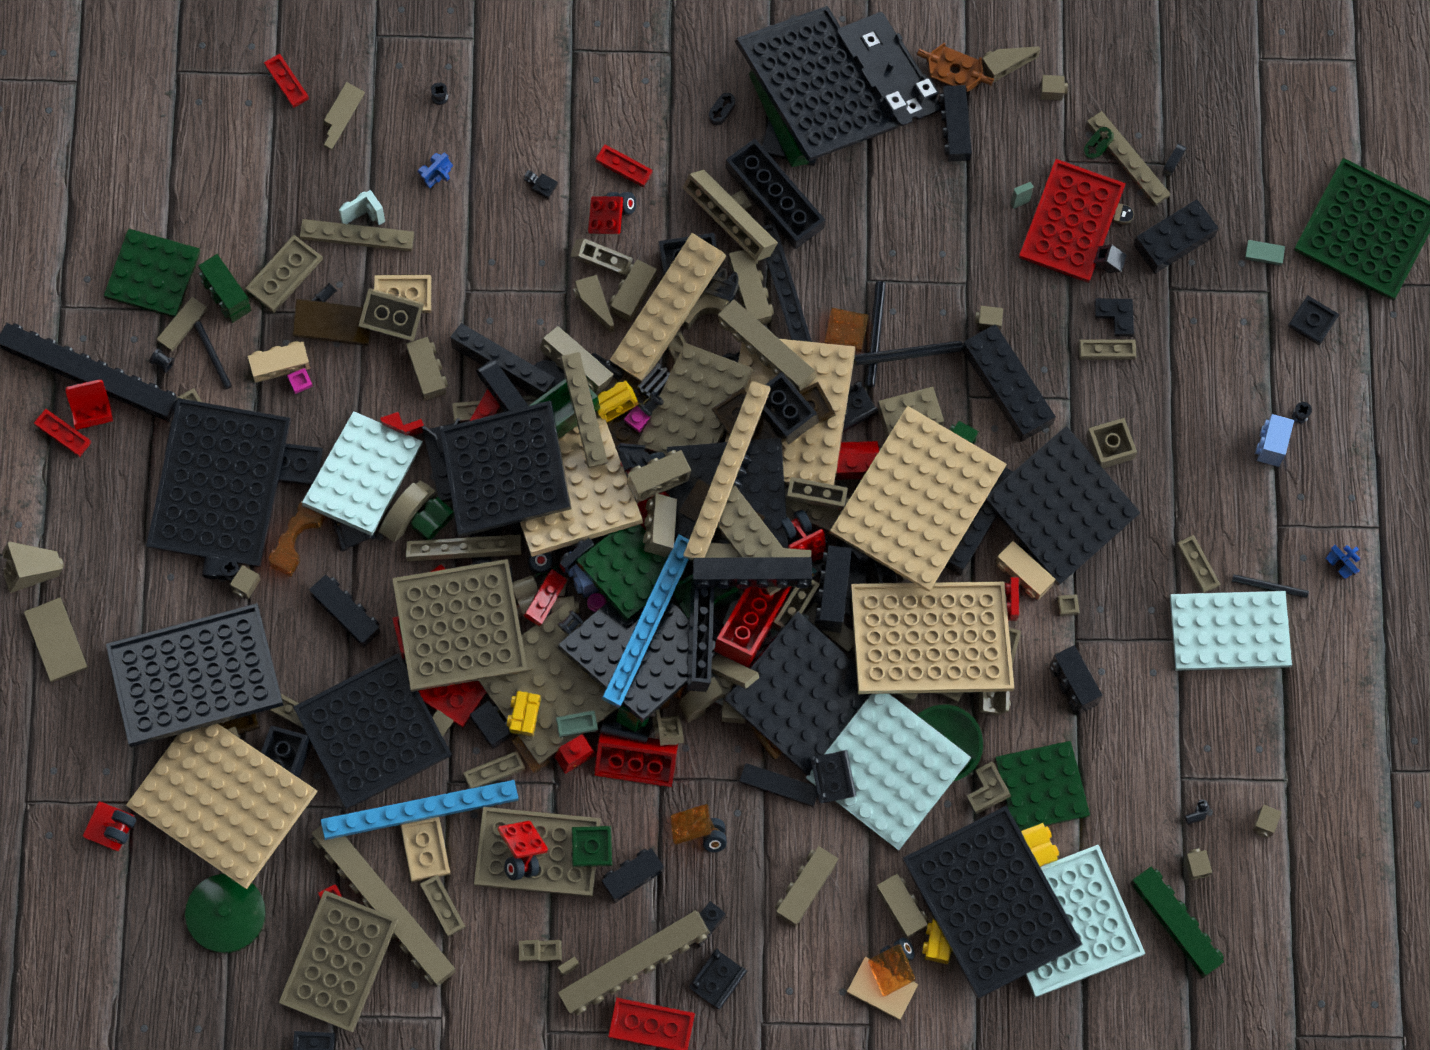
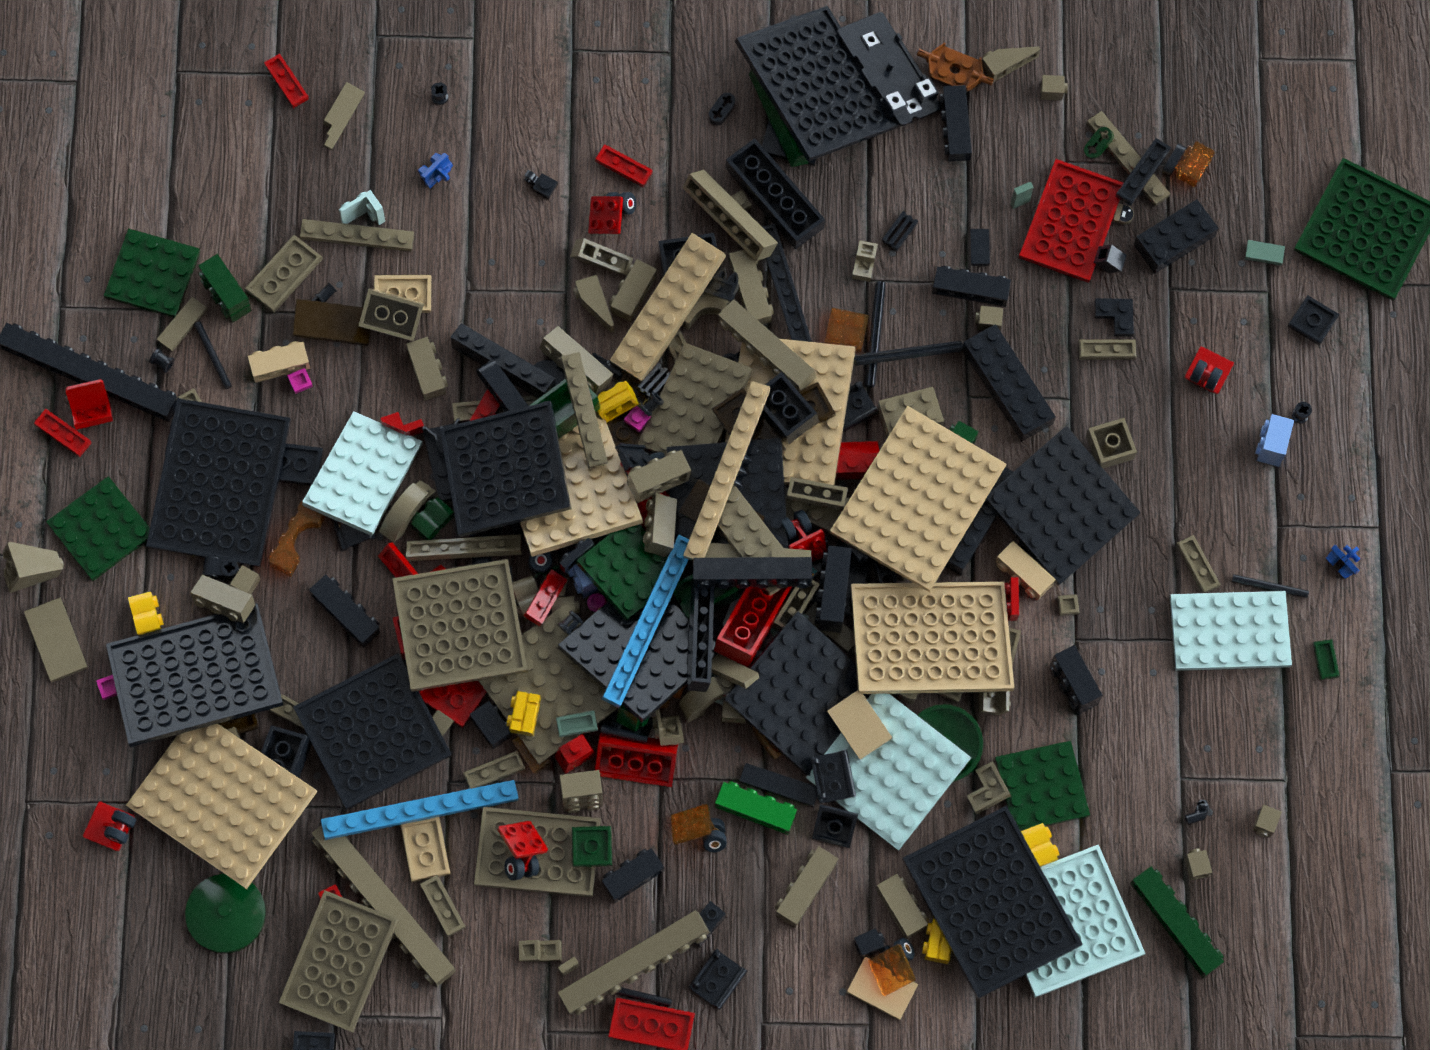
(100, 528): none -> dark green plate
(107, 687): none -> dark pink plate
(144, 613): none -> yellow brick
(222, 599): none -> dark tan brick
(396, 561): none -> red plate
(581, 791): none -> dark tan brick
(645, 997): none -> black bar
(756, 808): none -> green brick
(834, 826): none -> black slope
(859, 724): none -> tan tile
(864, 261): none -> dark tan slope
(869, 943): none -> black brick
(903, 215): none -> black tile
(971, 286): none -> black brick
(979, 247): none -> black tile
(1143, 171): none -> black tile
(1194, 164): none -> clear orange brick
(1209, 370): none -> red plate
(1326, 659): none -> dark green tile

